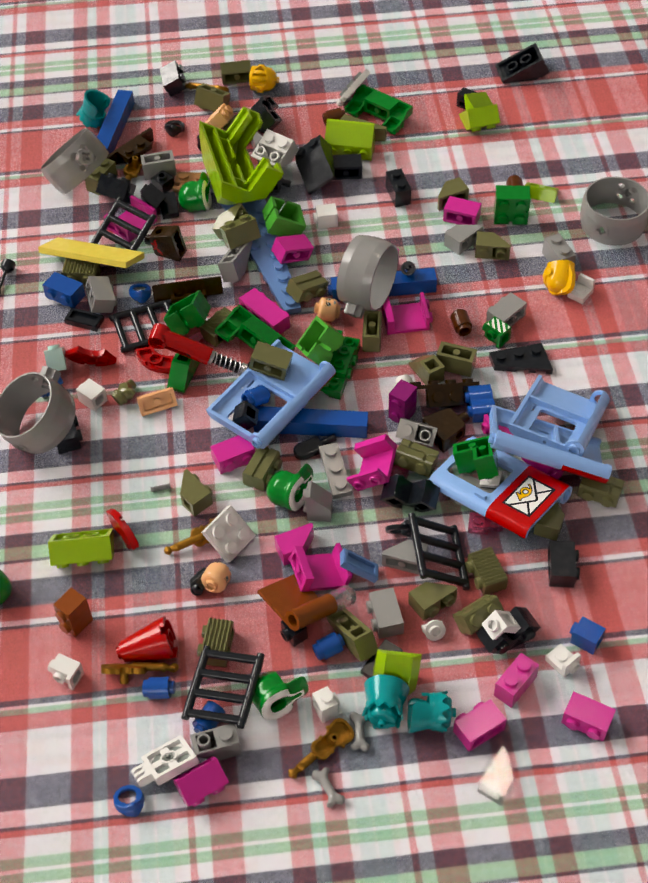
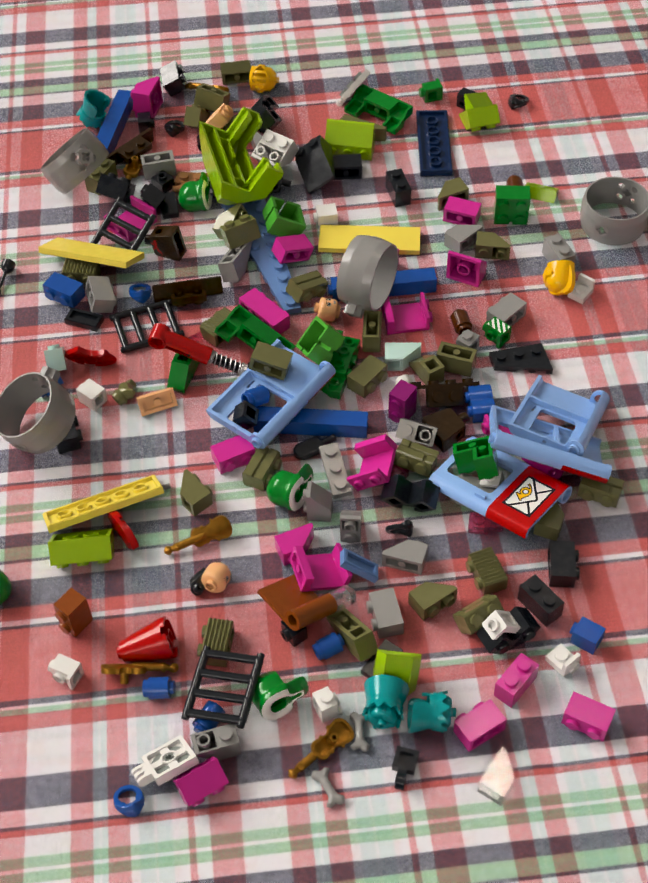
(102, 503): none -> light yellow tile
(145, 121): none -> black plate
(147, 96): none -> dark pink slope
(153, 360): red tile -> none
(187, 313): green piece -> none
(194, 115): none -> olive slope
(228, 533): white plate -> none
(333, 114): reddish brown brick -> none
(338, 237): none -> light yellow tile
(350, 526): none -> light grey slope
(367, 376): none -> olive brick
(400, 354): none -> light aqua slope
(404, 763): none -> black plate
(409, 266): black hinge -> none
(422, 555): black bar -> none
(431, 91): none -> green brick
(434, 143): none -> dark blue tile
(434, 630): white plate -> none
(465, 268): none -> dark pink slope
(468, 339): none -> light grey brick
(515, 103): none -> black piece
(523, 66): black slope -> none
(540, 600): none -> black brick

